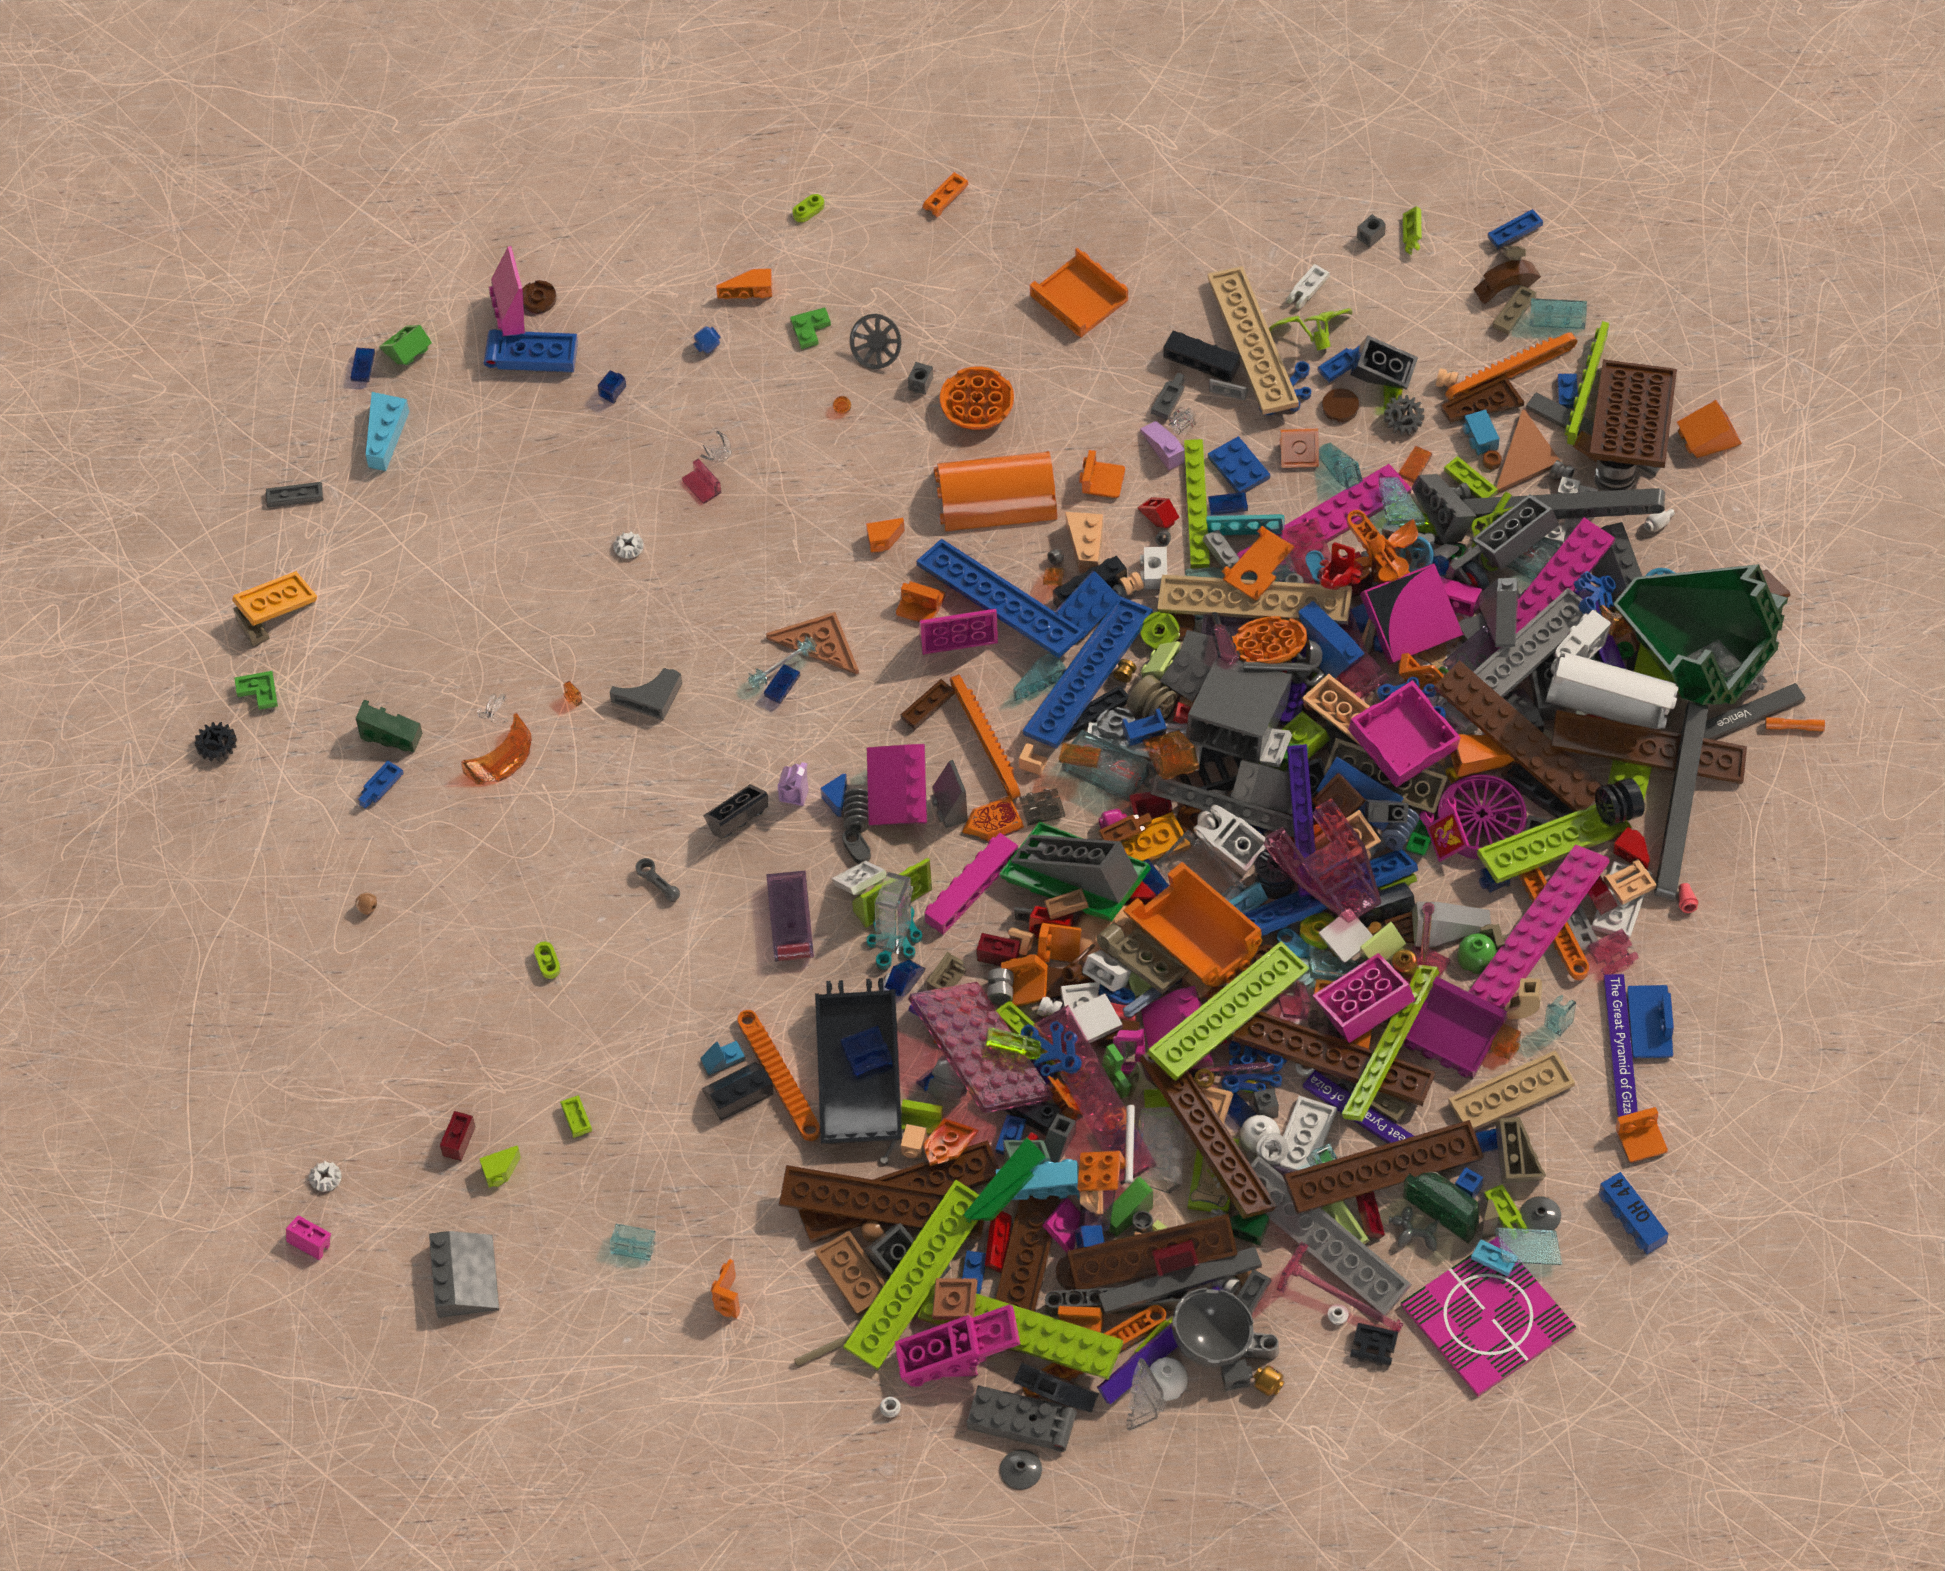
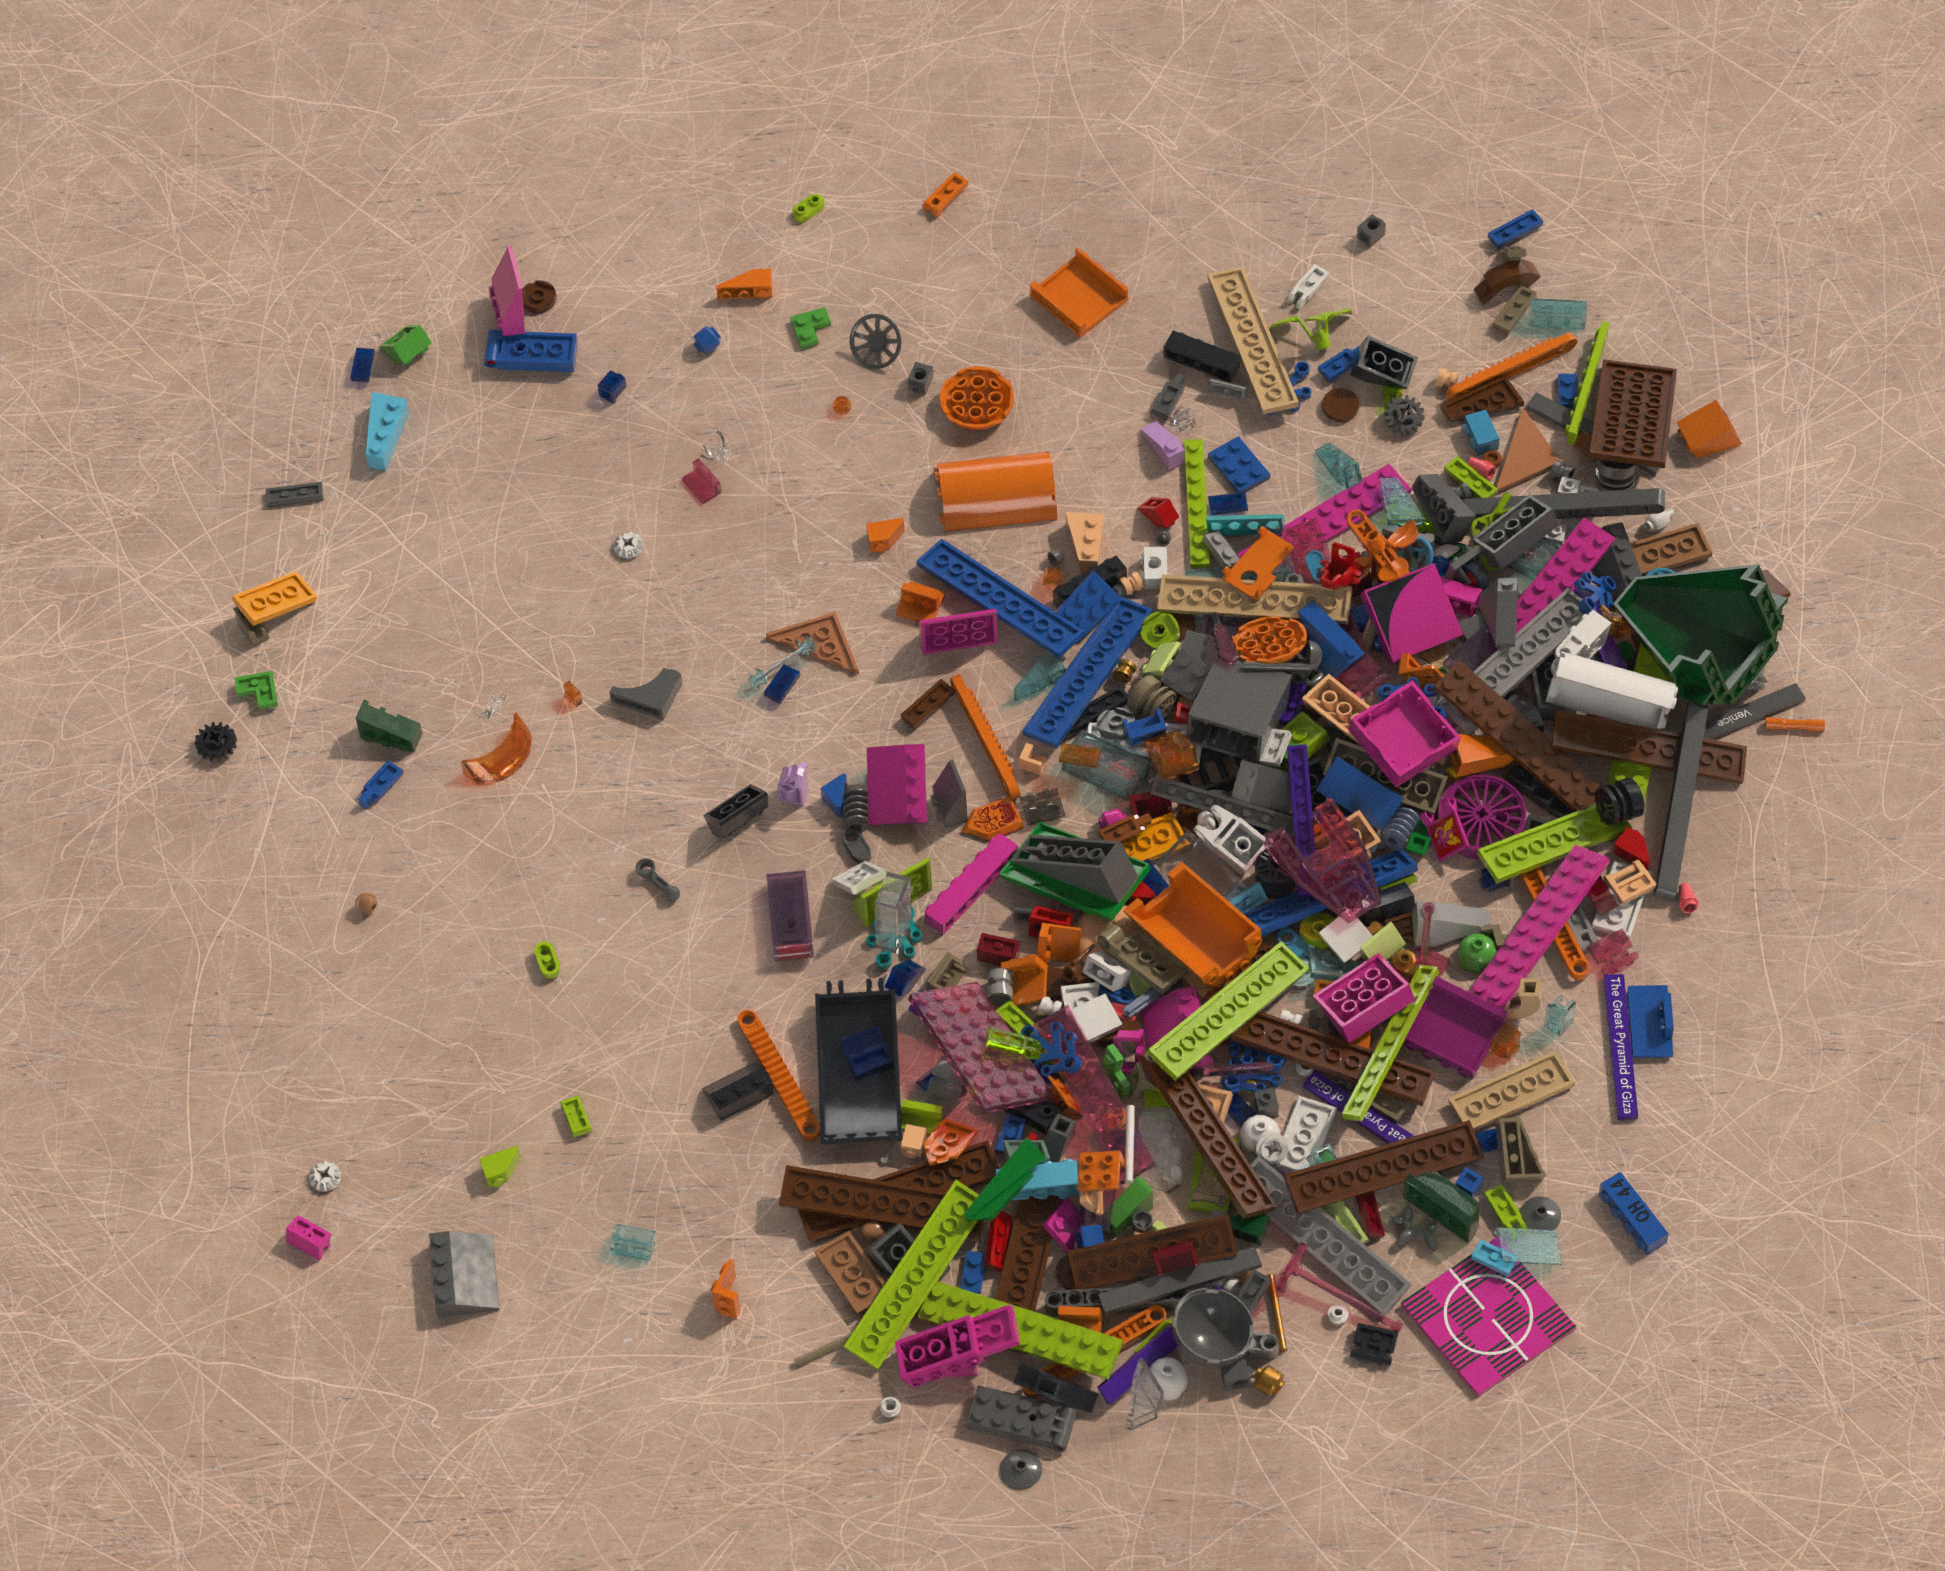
(457, 1136): dark red panel -> none
(719, 1058): dark azure slope -> none
(954, 1298): nougat tile -> none
(1026, 939): light nougat panel -> none
(1066, 904): medium nougat tile -> none
(1100, 477): orange bracket -> none
(1199, 1073): pearl gold bush -> none
(1277, 1314): none -> pearl gold bar
(1296, 1005): clear pink panel -> none
(1299, 448): orange bracket -> none
(1342, 793): reddish brown plate -> none
(1386, 811): dark grey slope -> none
(1412, 229): lime plate -> none
(1415, 464): clear orange tile -> none
(1483, 467): none -> coral cone
(1490, 1220): dark tan slope -> none
(1641, 1135): orange bracket -> none
(1672, 549): none -> medium nougat plate
(1726, 661): clear plate -> none

